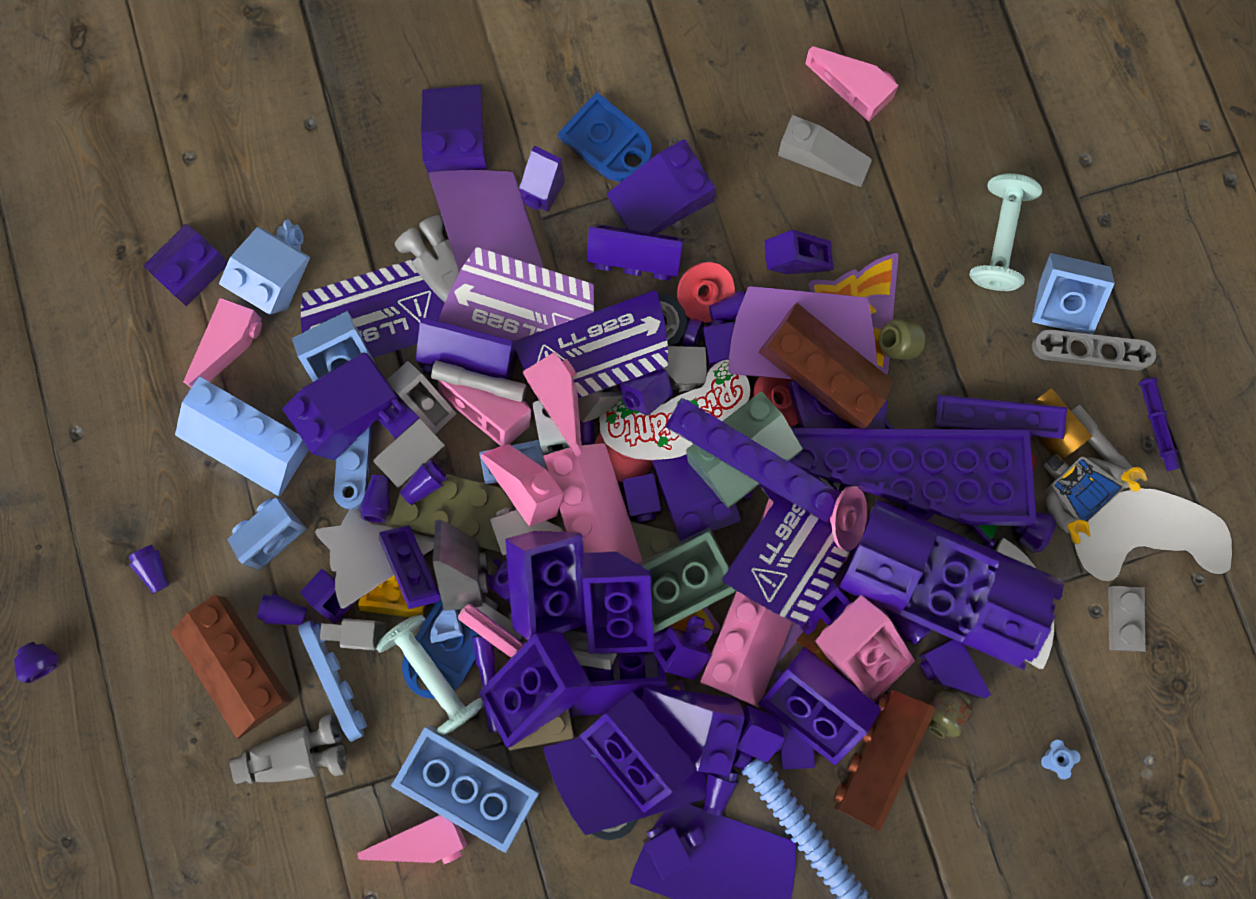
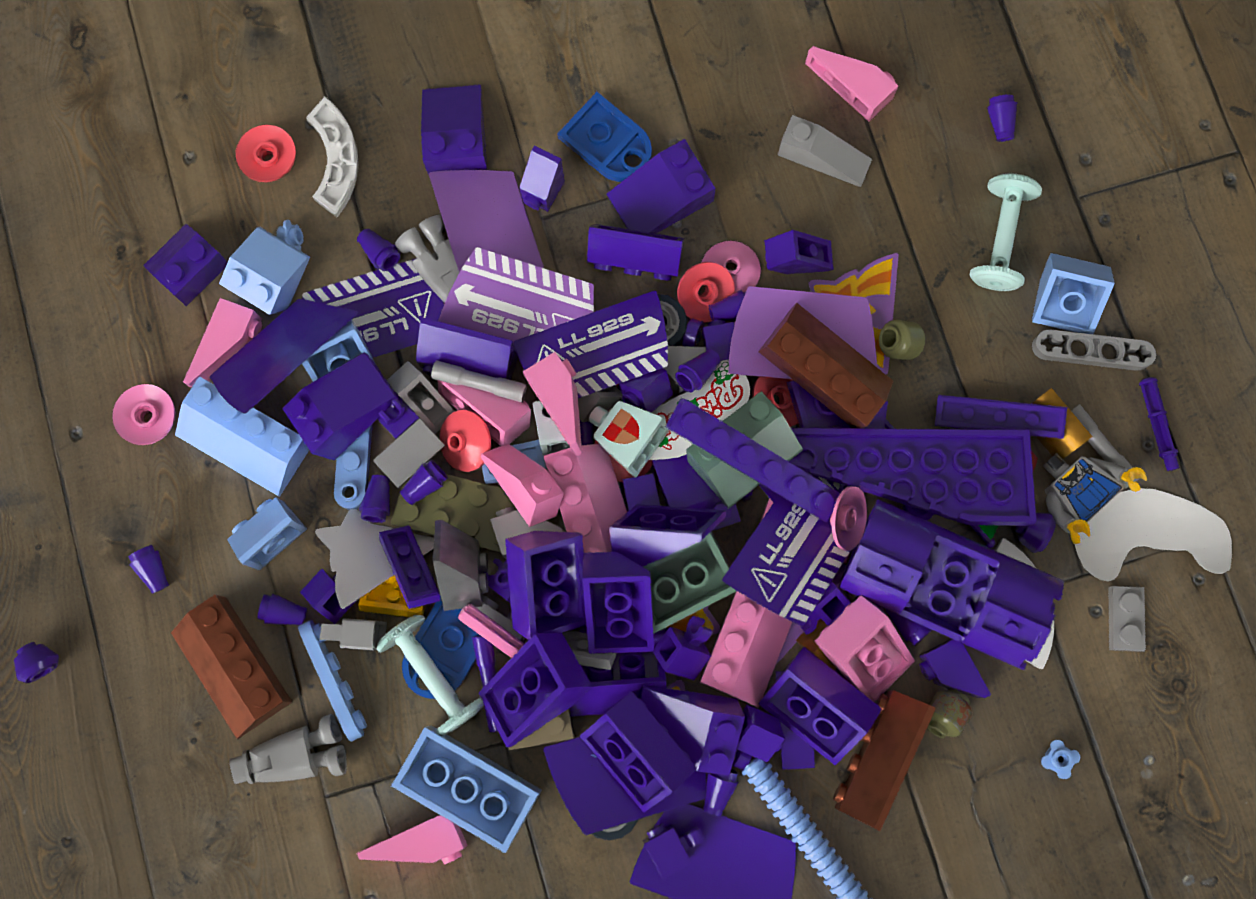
(130, 413): none -> bright pink dish
(258, 144): none -> coral dish
(277, 352): none -> dark purple sticker
(341, 157): none -> white tile
(379, 250): none -> dark purple cone
(446, 626): light blue tile -> none
(473, 437): none -> coral dish
(628, 434): none -> light aqua torso
(658, 531): none -> dark purple slope
(695, 372): none -> dark purple cone
(745, 259): none -> bright pink dish
(1003, 116): none -> dark purple cone

